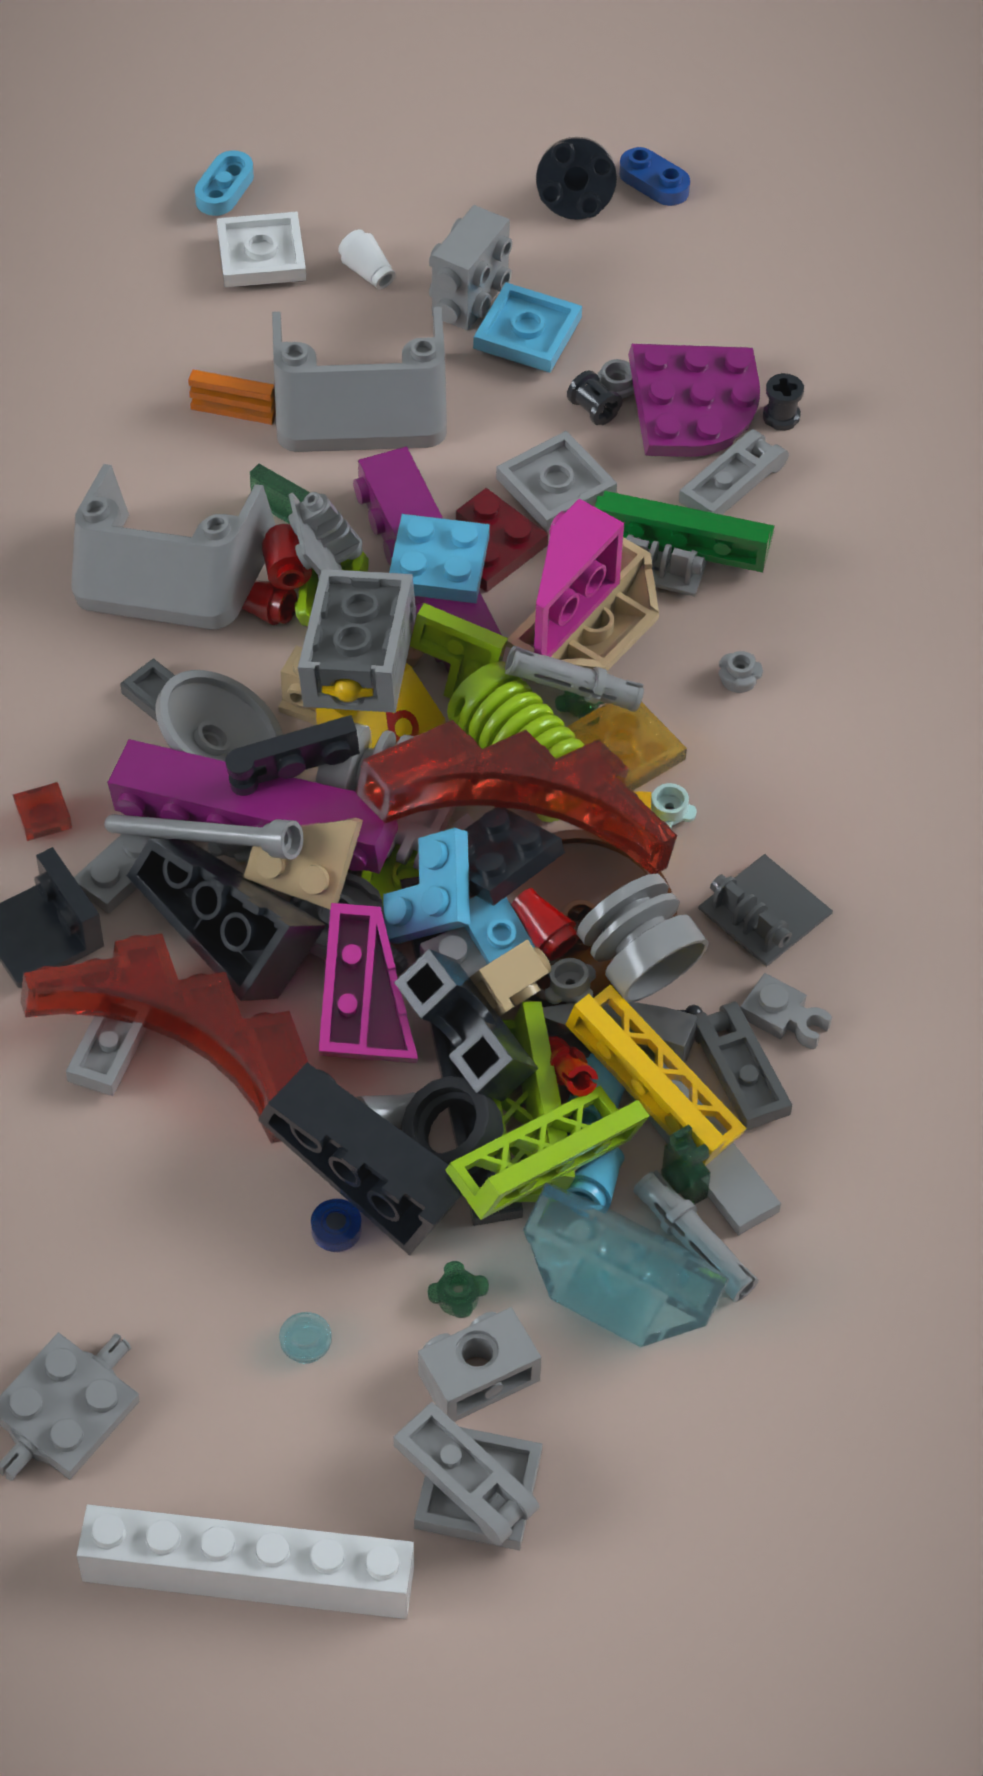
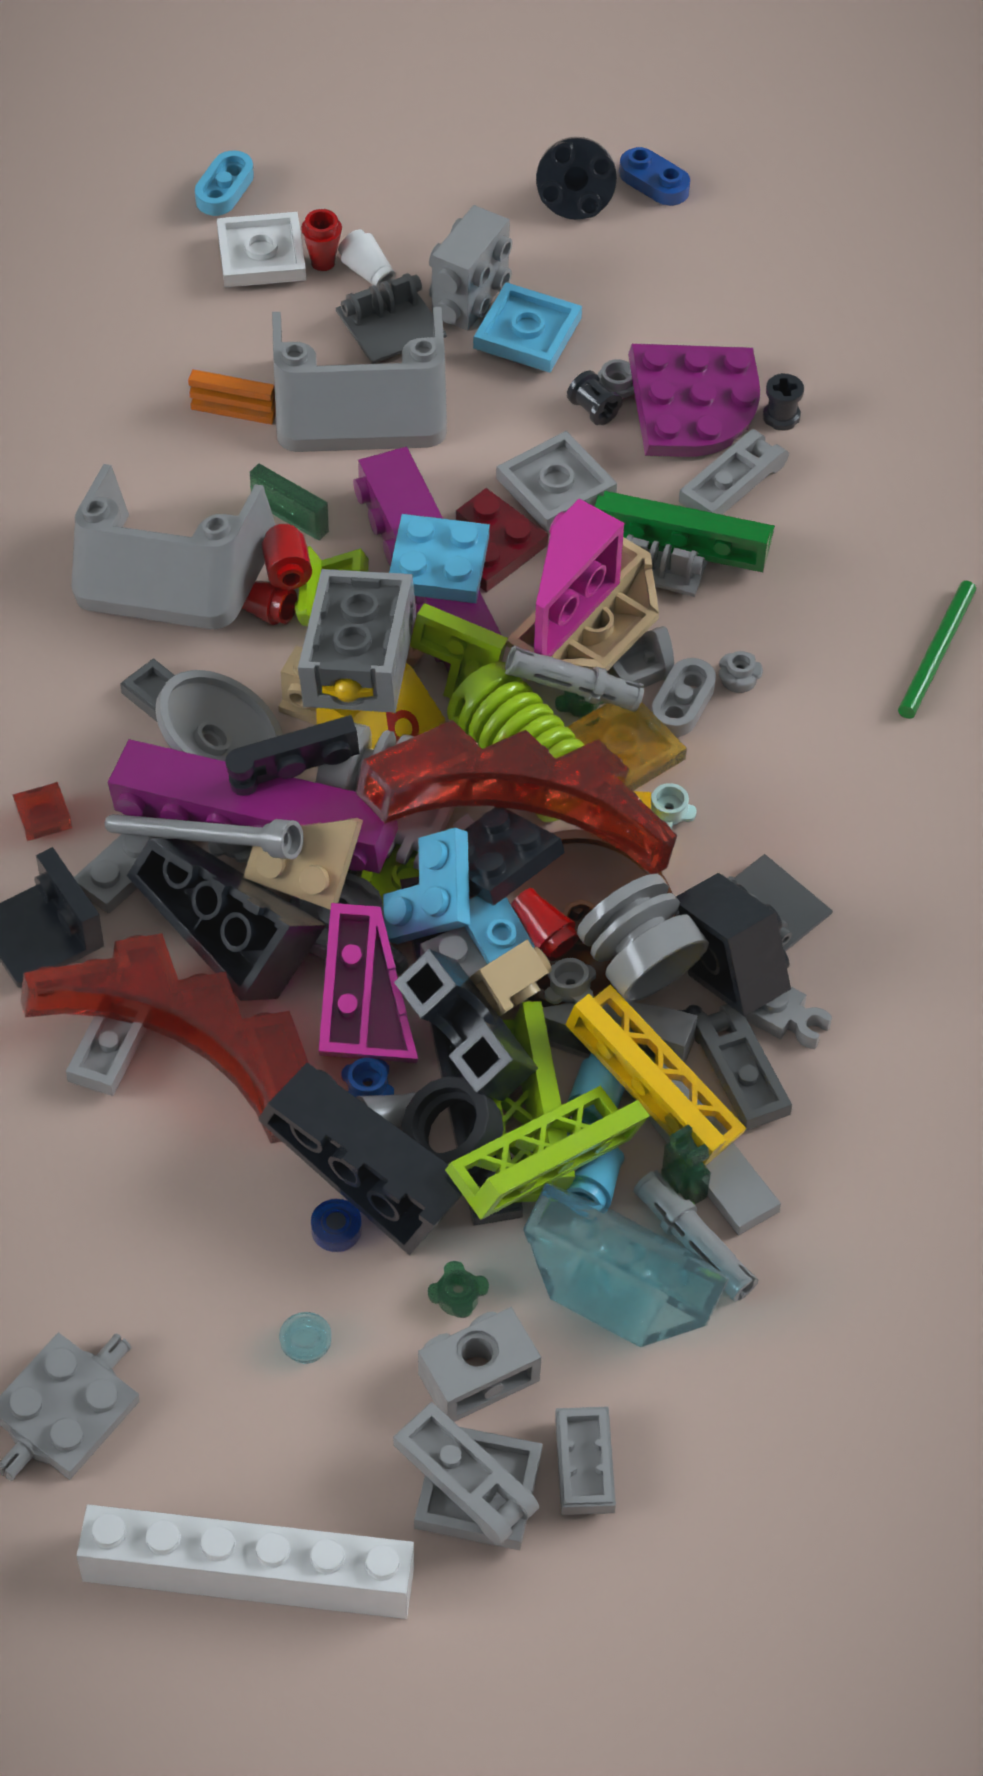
(322, 237): none -> red cone
(322, 533): light grey hinge -> none
(367, 1070): none -> blue plate
(388, 317): none -> dark grey hinge
(571, 1067): red pin -> none
(585, 1460): none -> light grey plate
(647, 660): none -> light grey tile
(682, 701): none -> light grey plate
(745, 946): none -> black brick
(937, 650): none -> green bar

